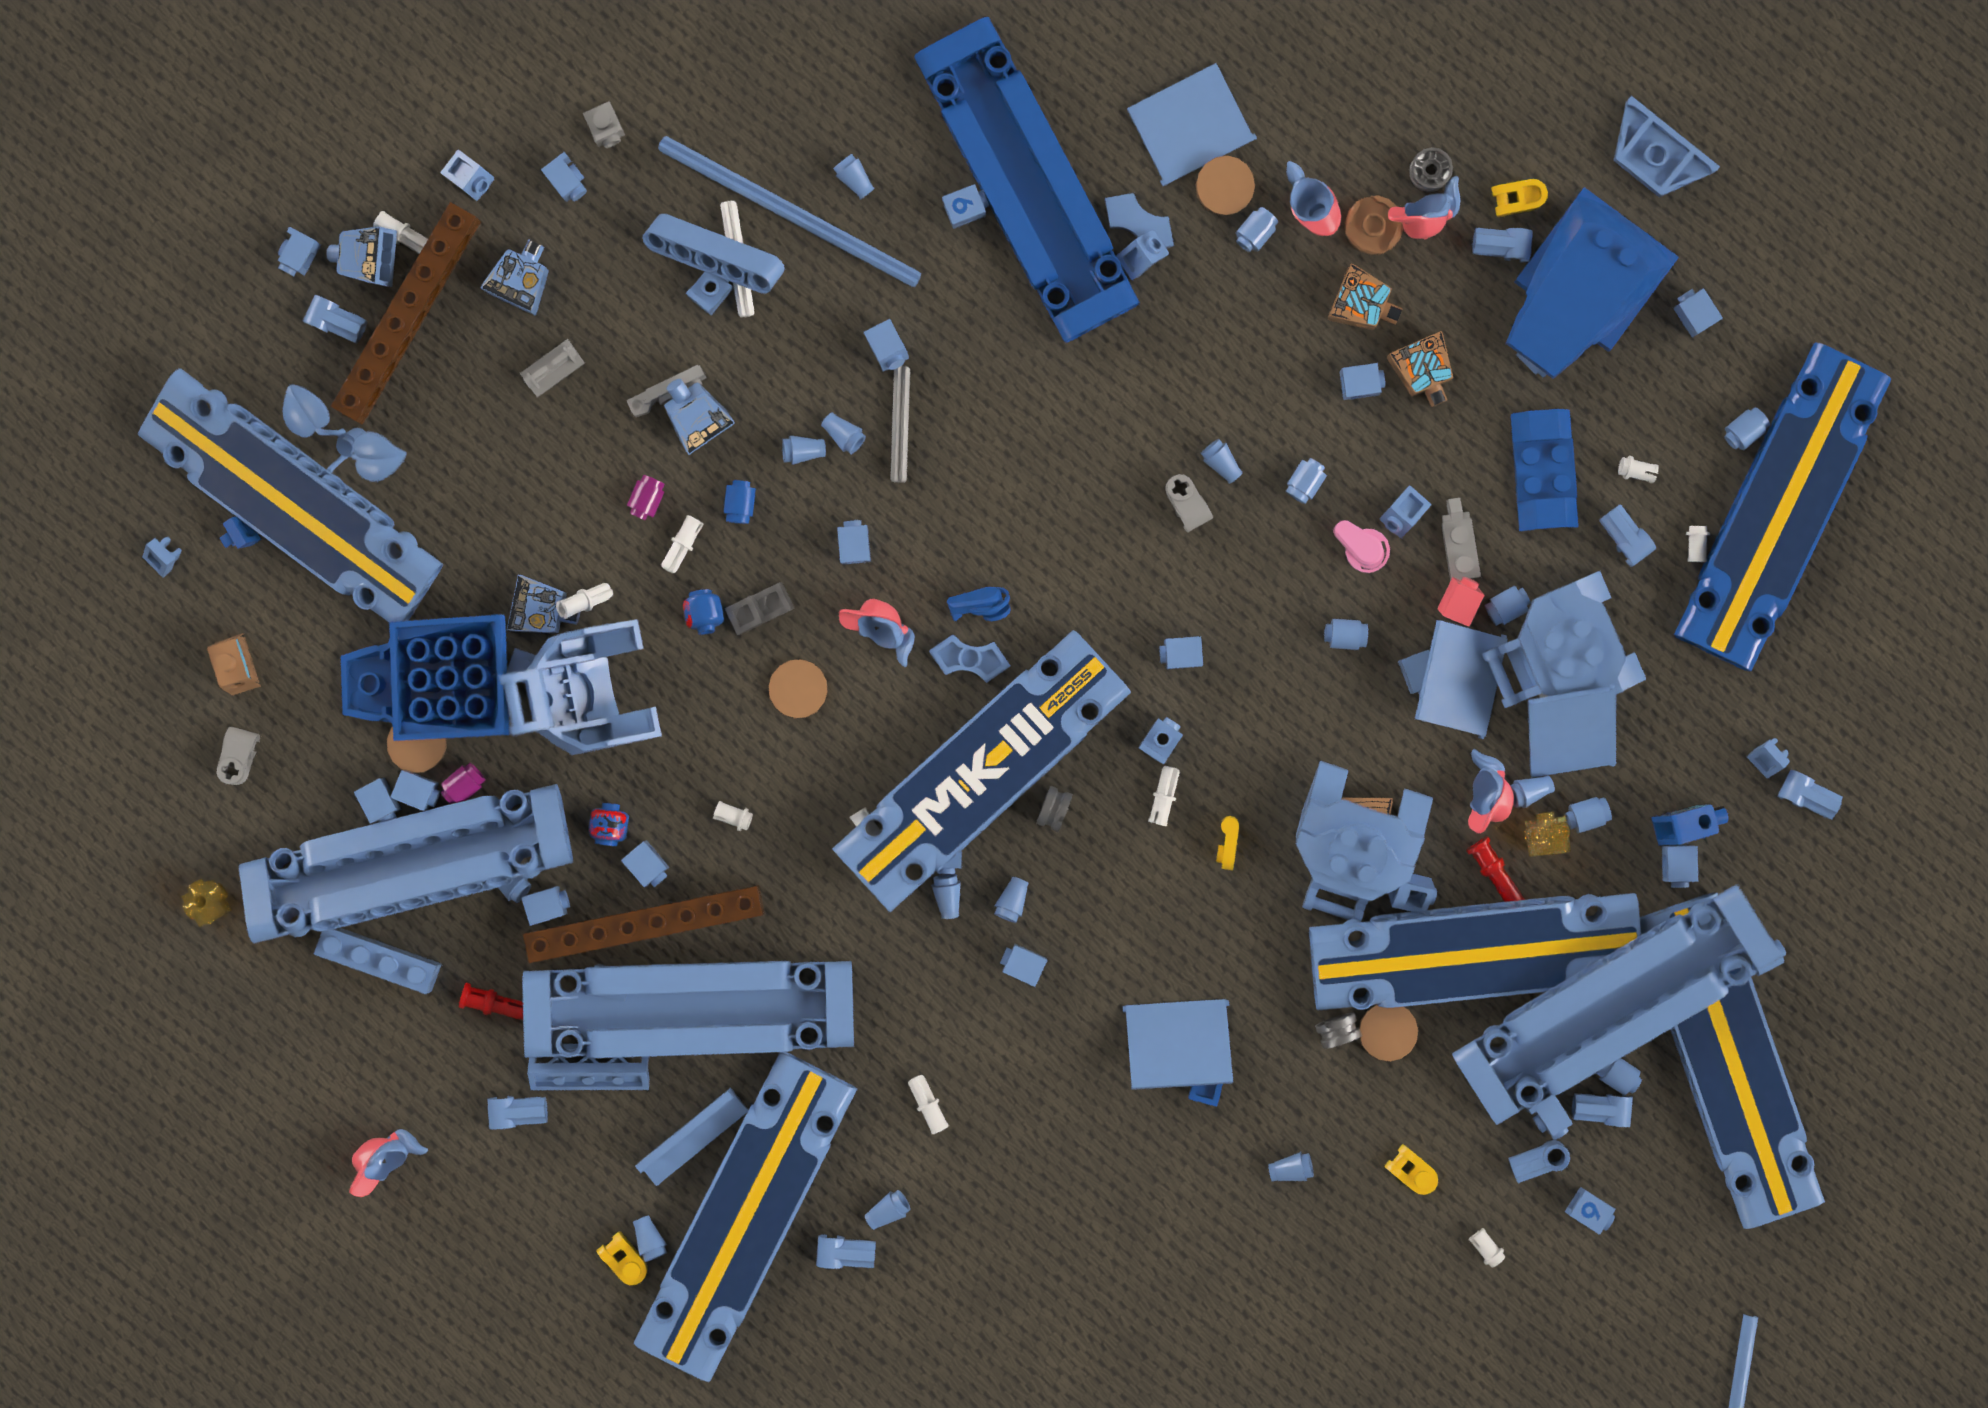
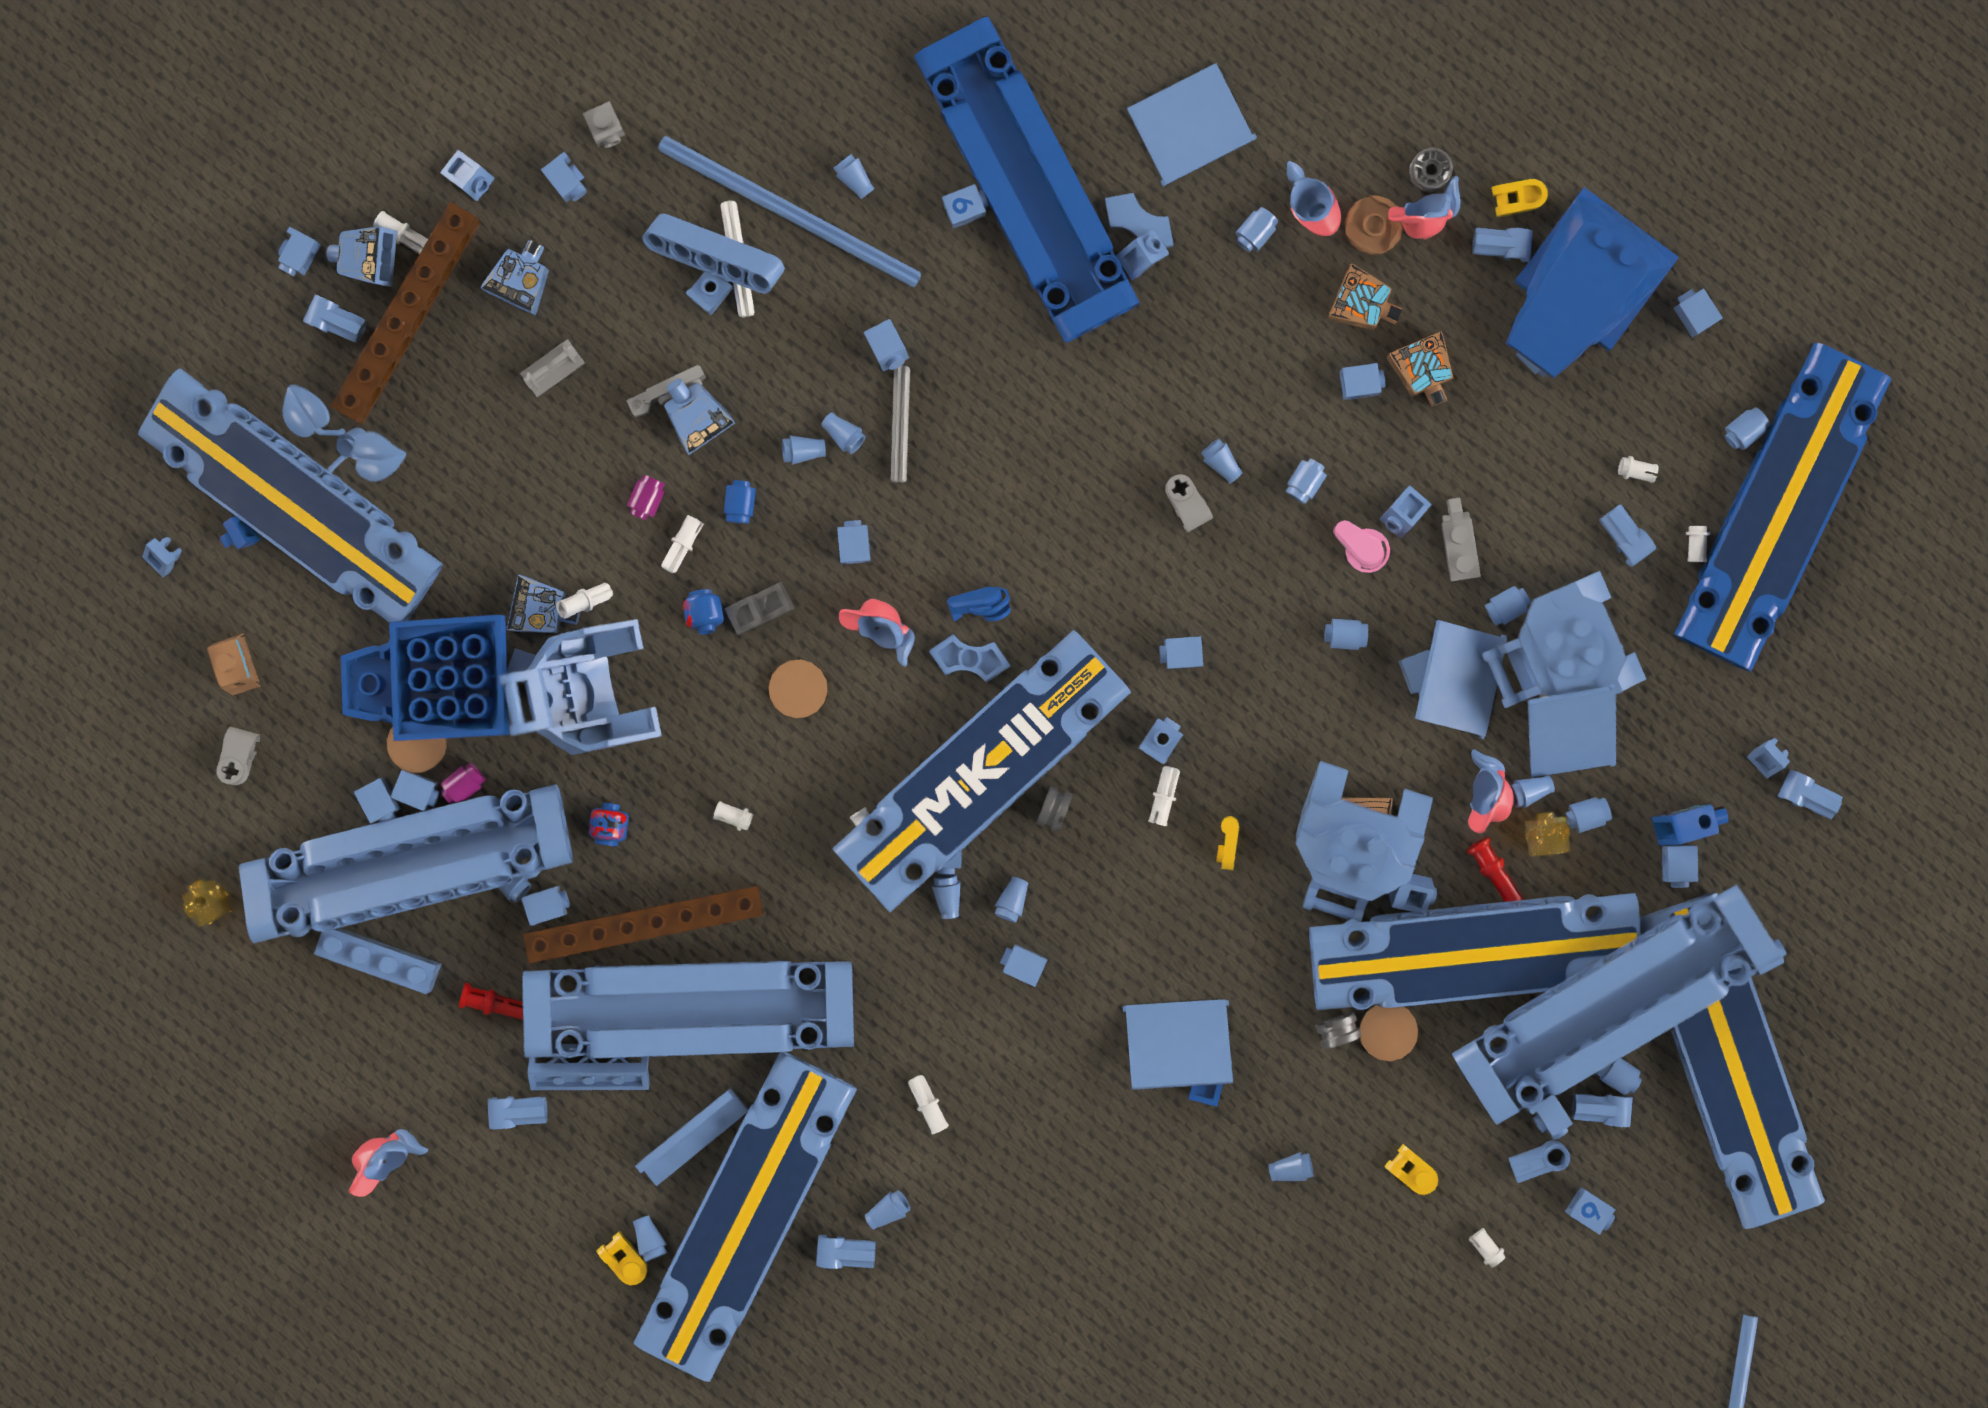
(646, 864): medium blue brick -> none
(1225, 185): medium nougat tile -> none
(1461, 600): coral brick -> none
(1544, 469): blue piece -> none
(1657, 152): medium blue wing -> none

